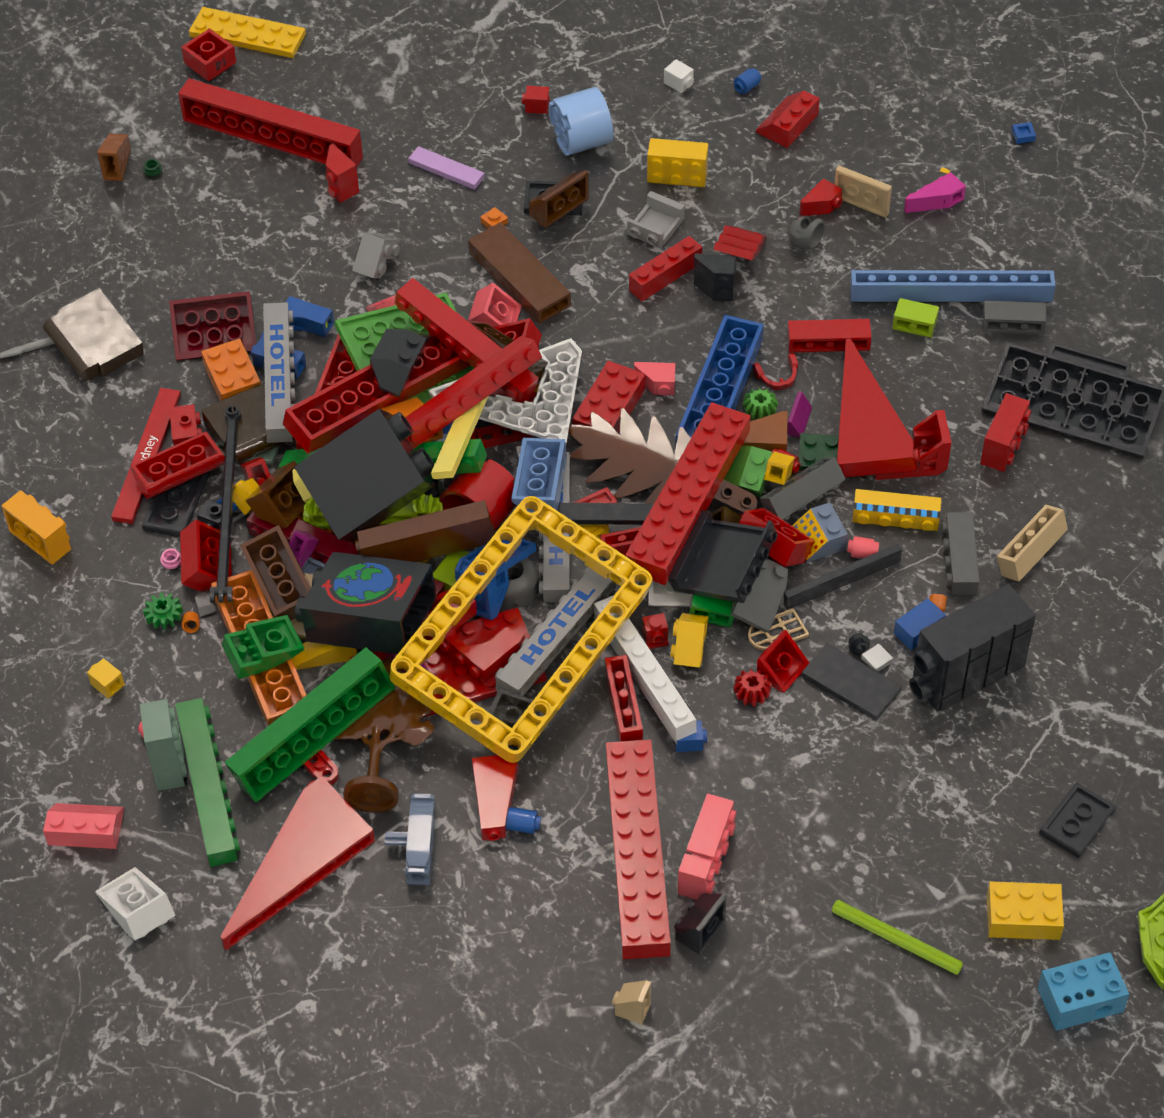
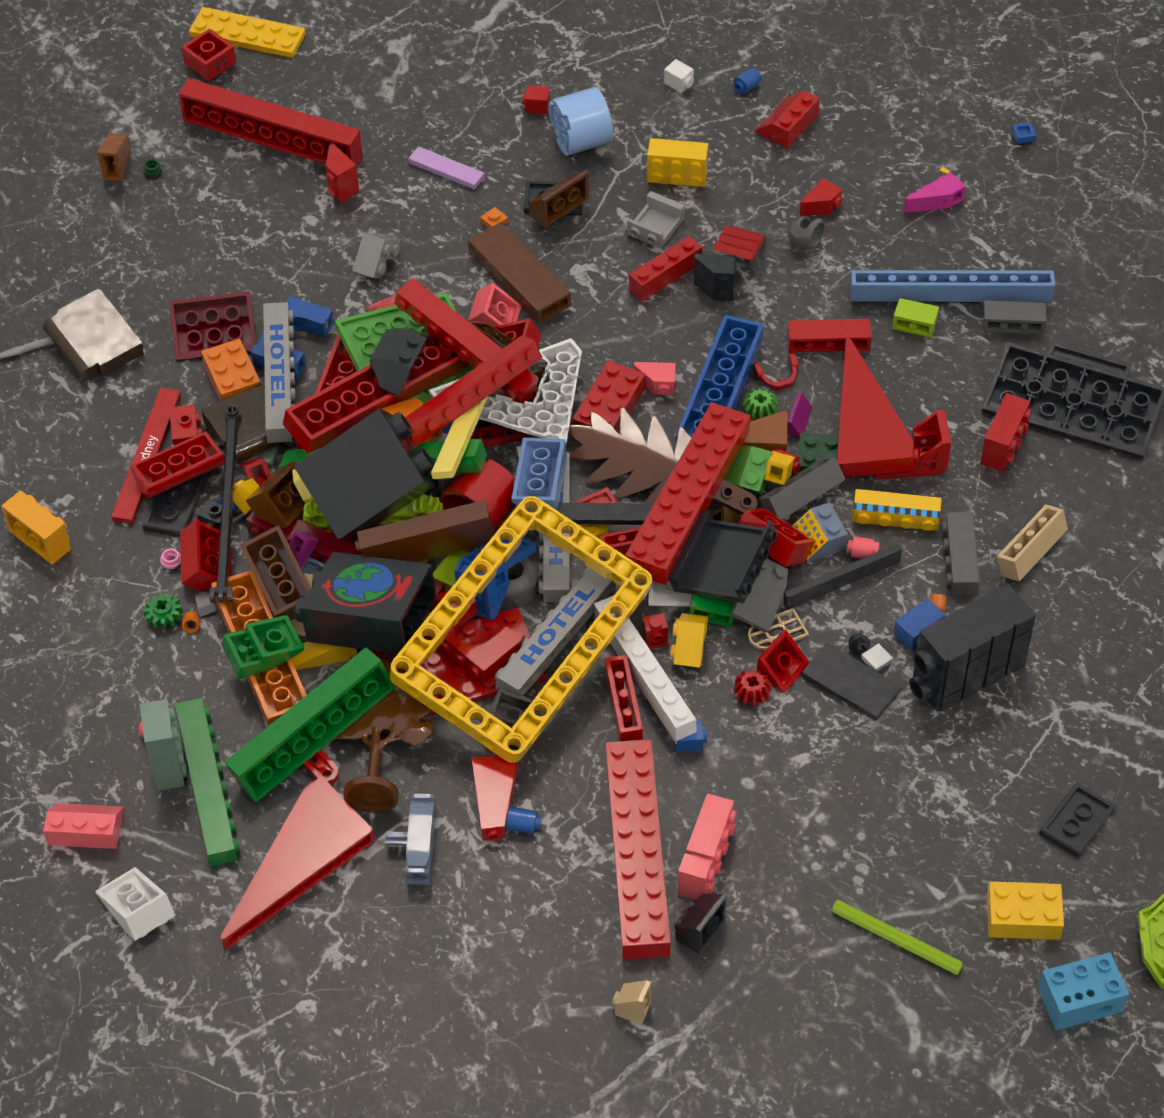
(105, 678): yellow brick -> none
(863, 191): tan tile -> none

